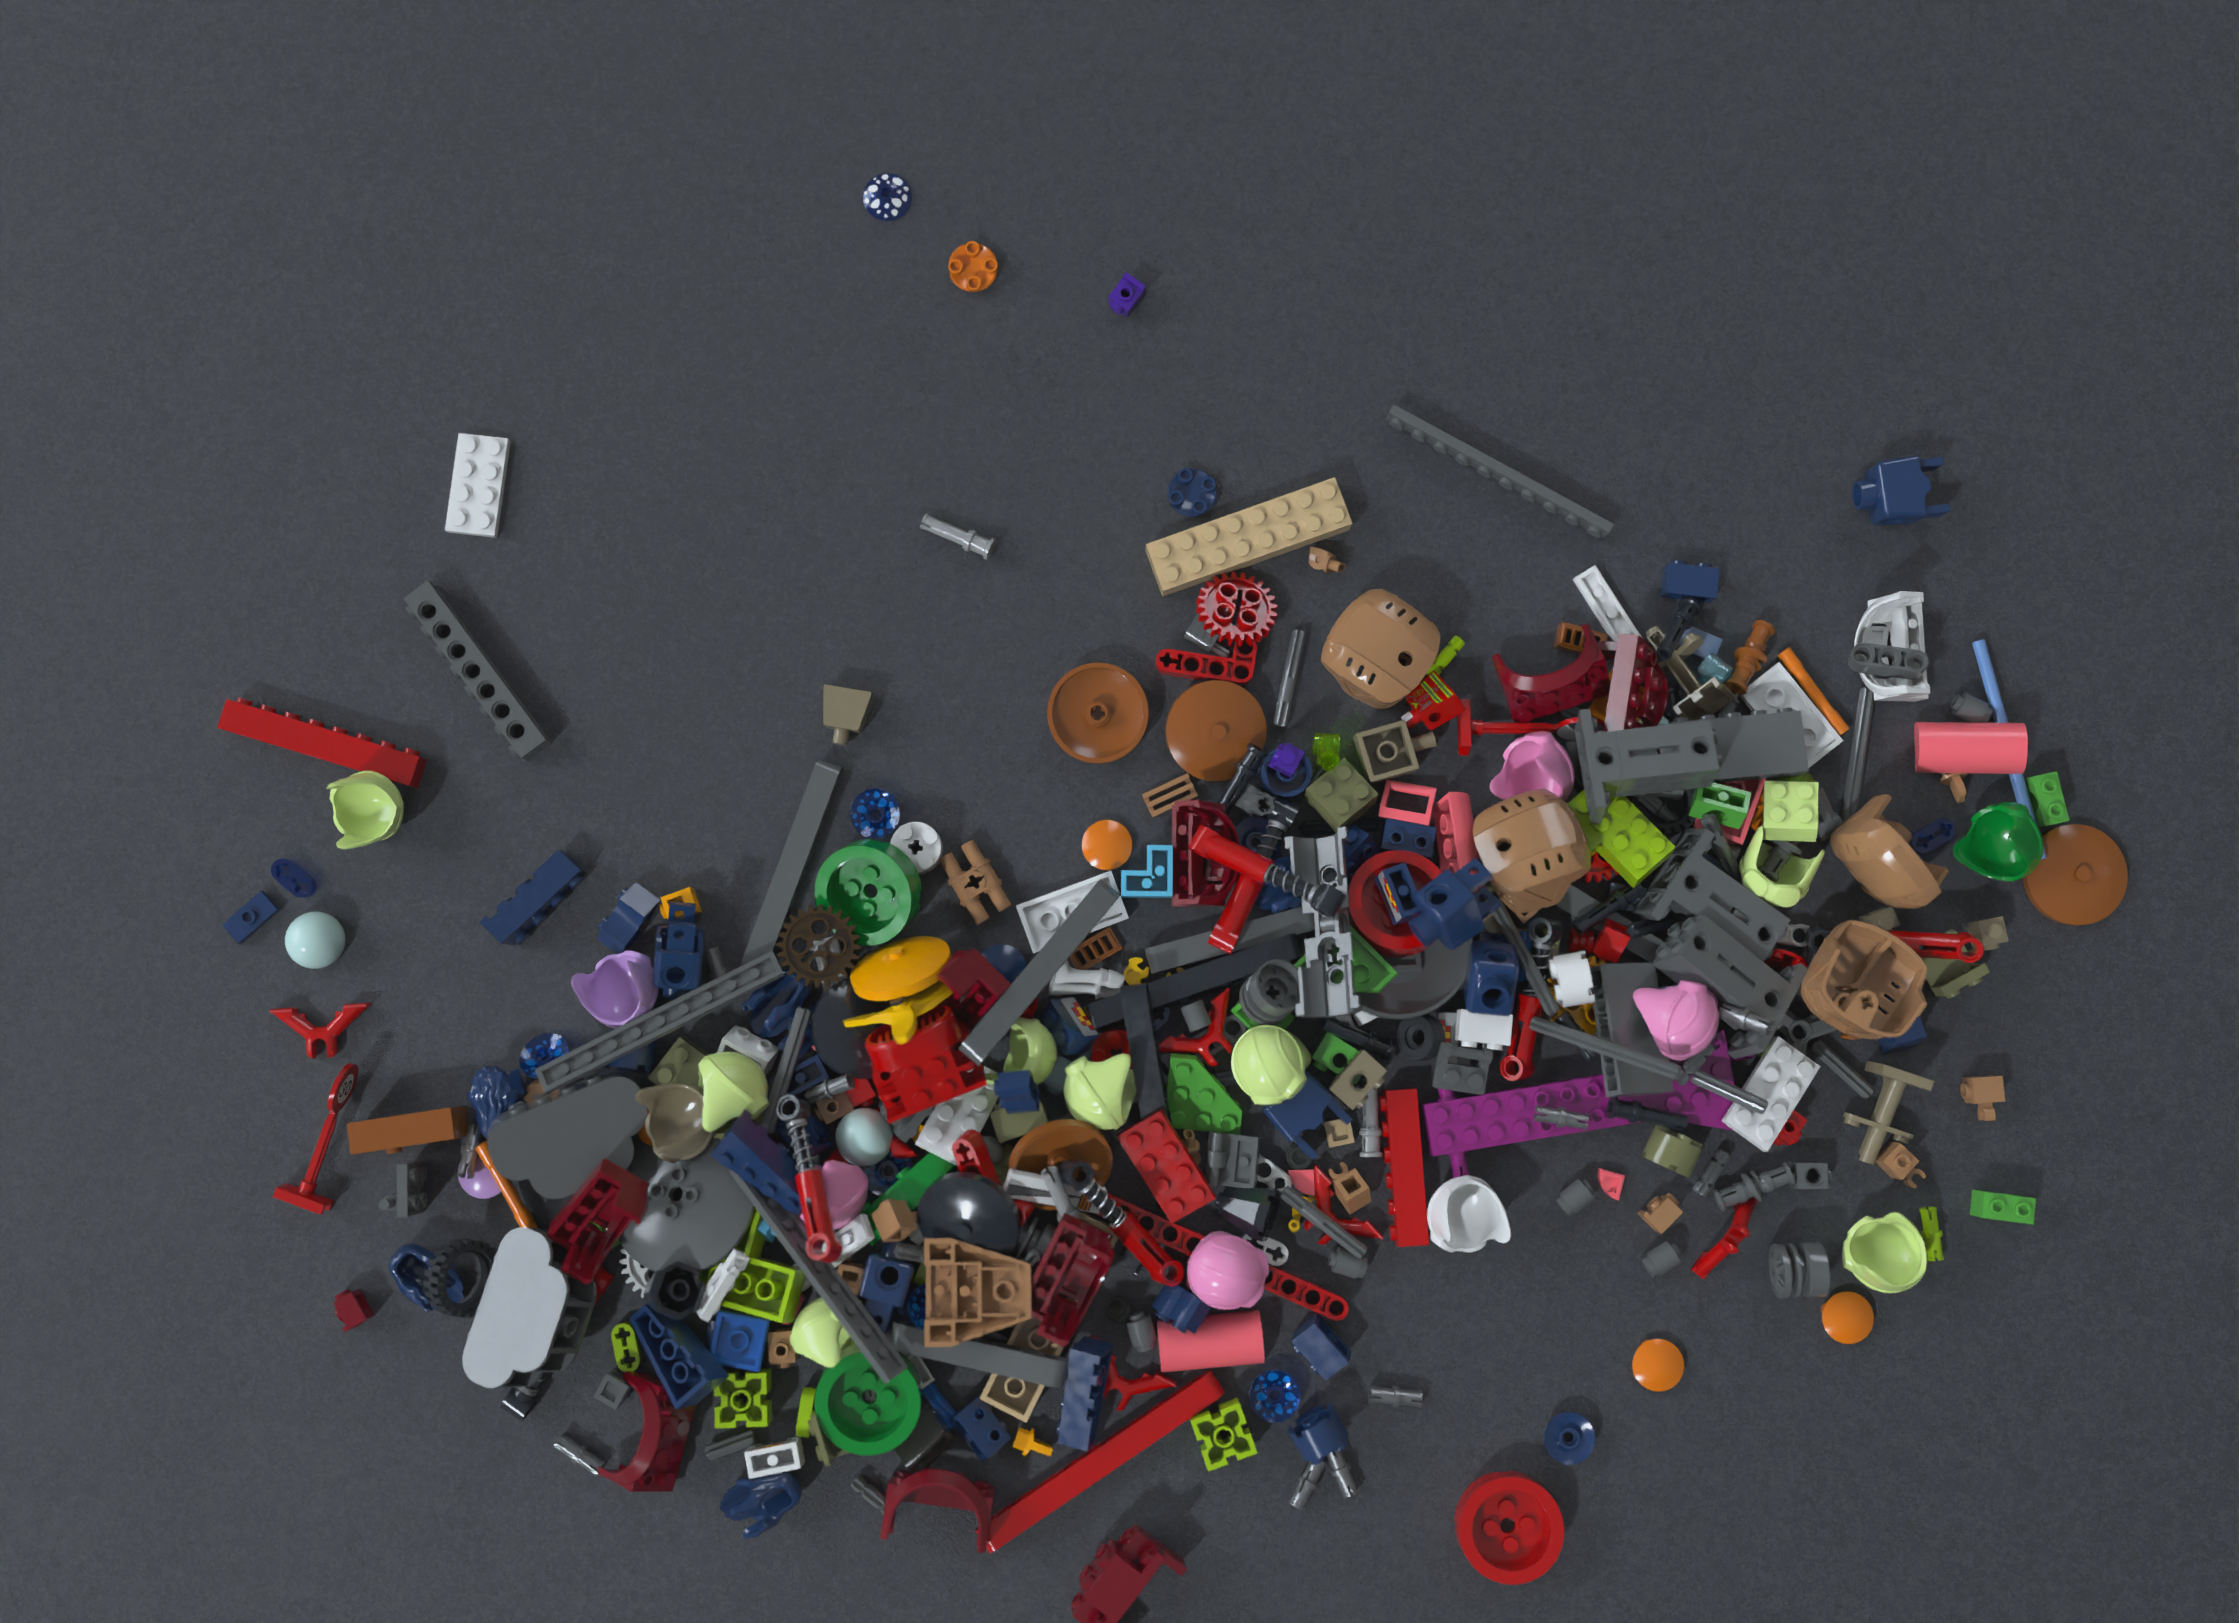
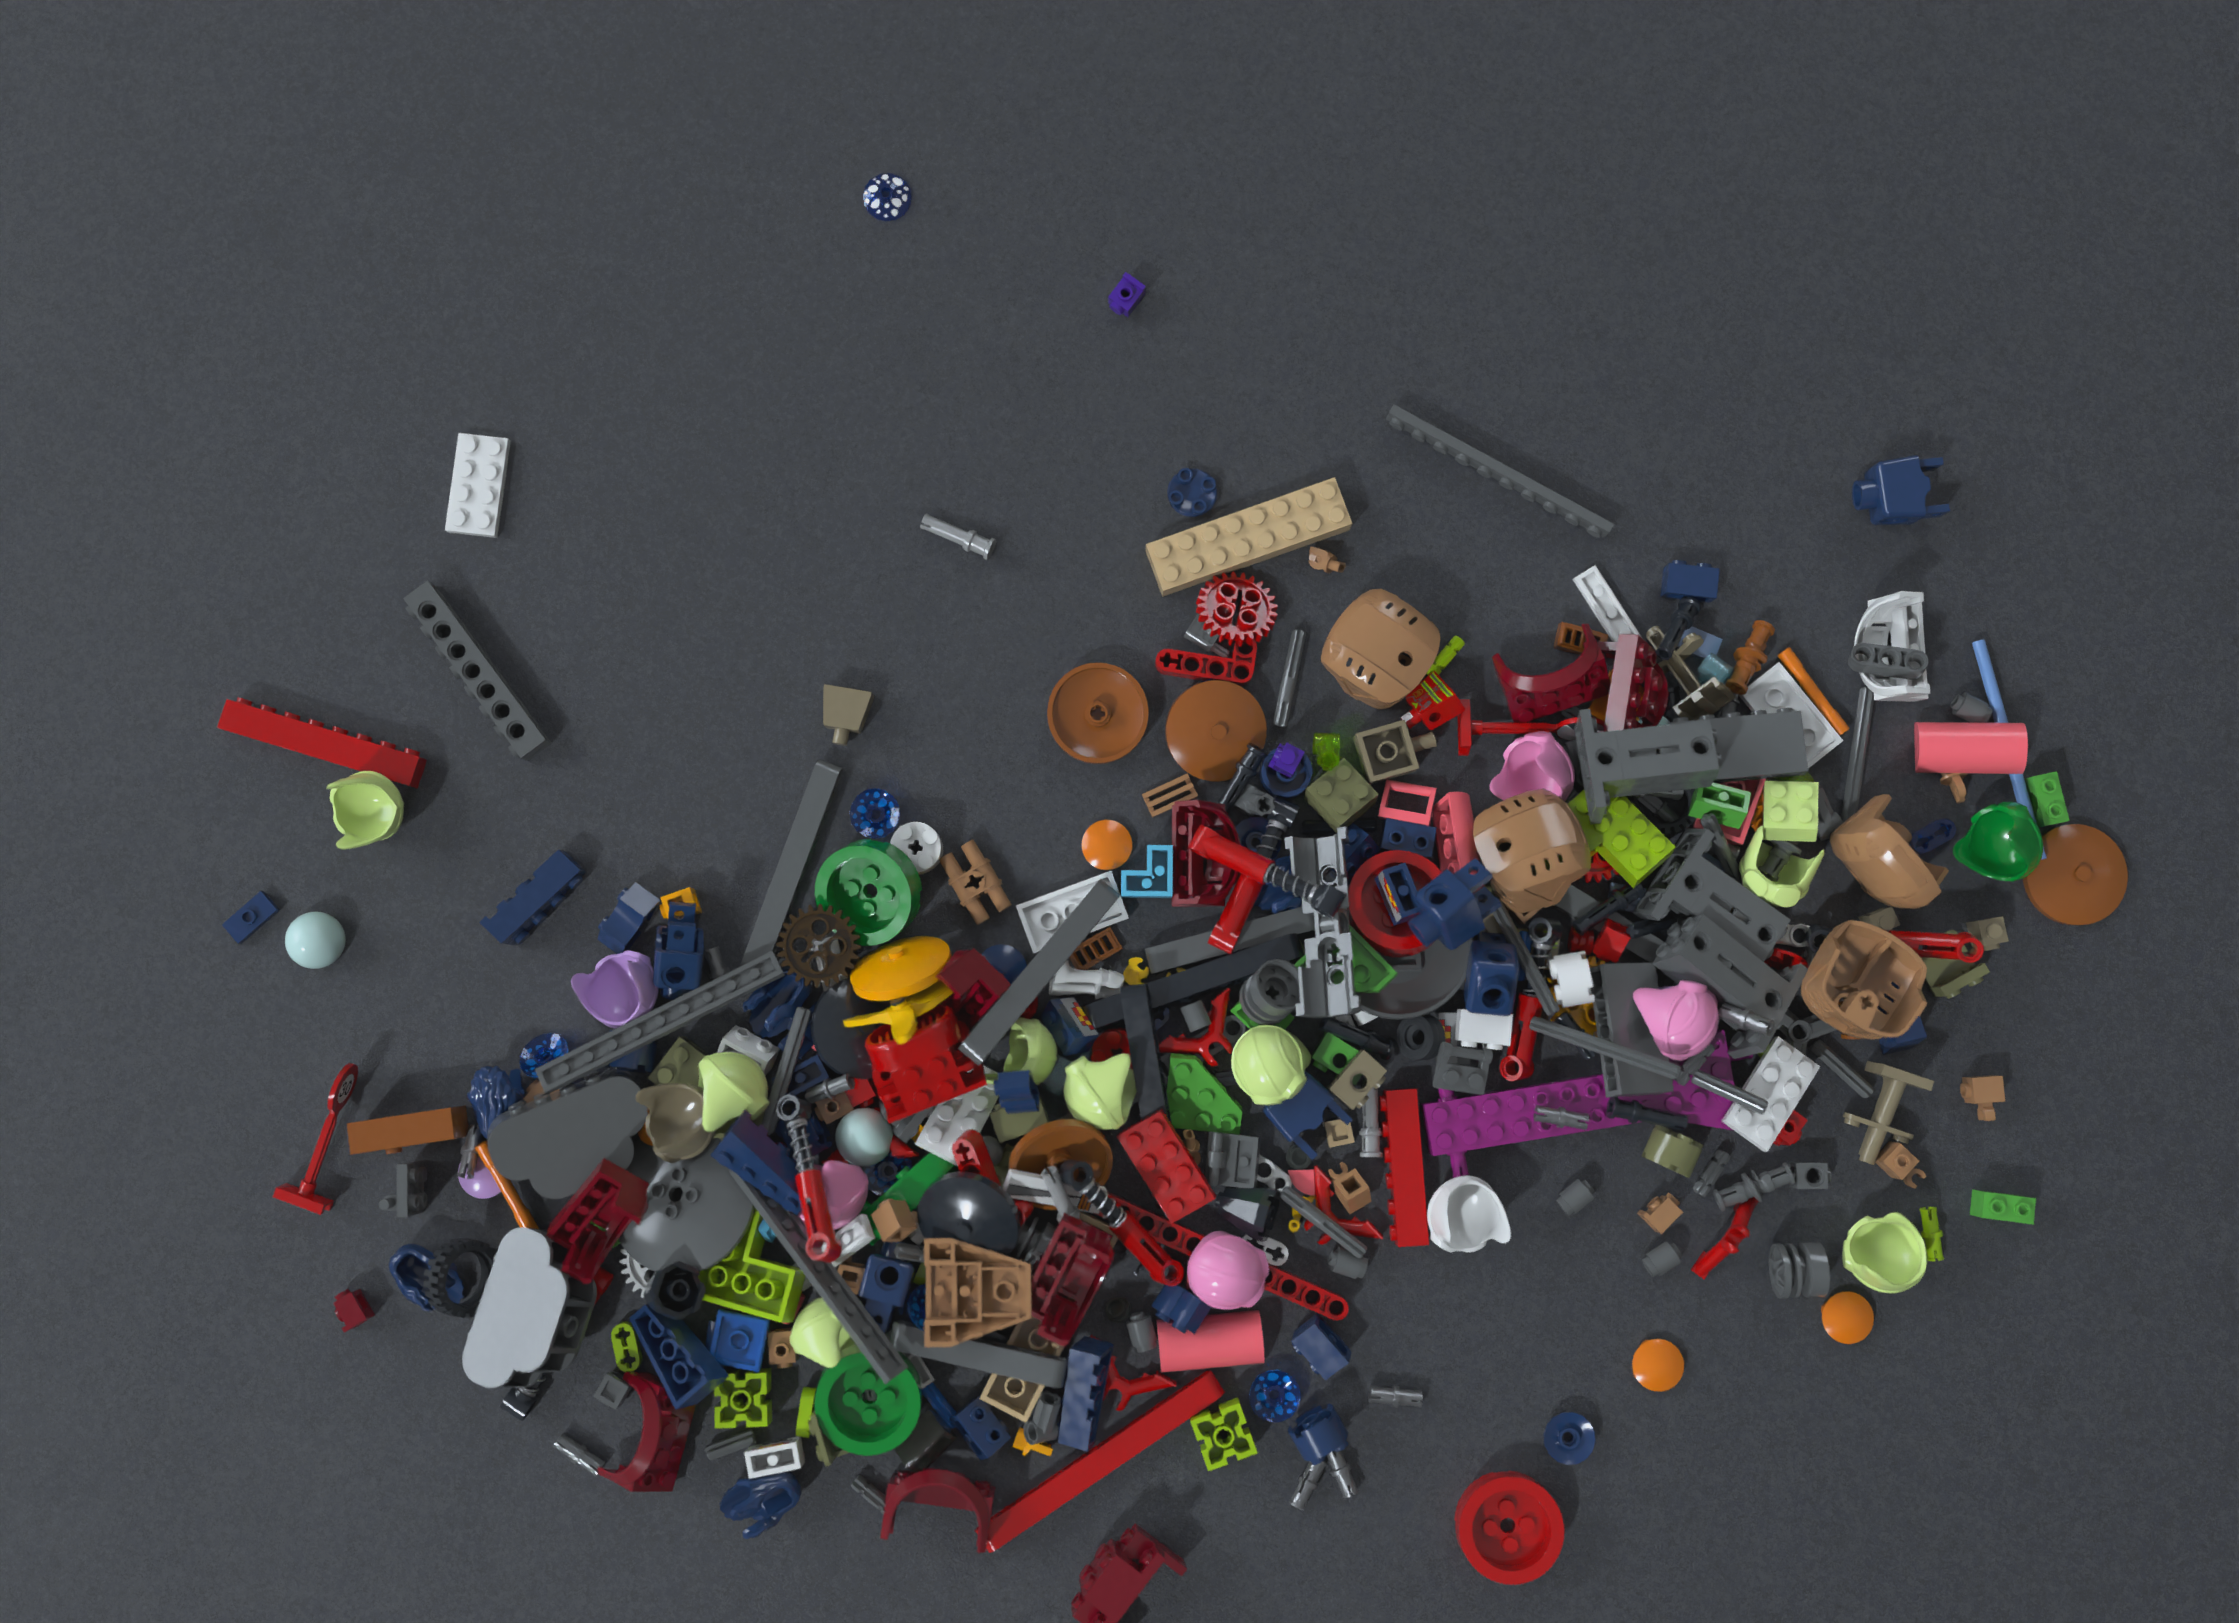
(290, 882): clear blue beam -> none
(327, 1033): red piece -> none
(721, 1283): white hinge -> none
(973, 267): orange dish -> none
(1044, 1424): none -> dark grey piece
(1611, 1182): coral tile -> none

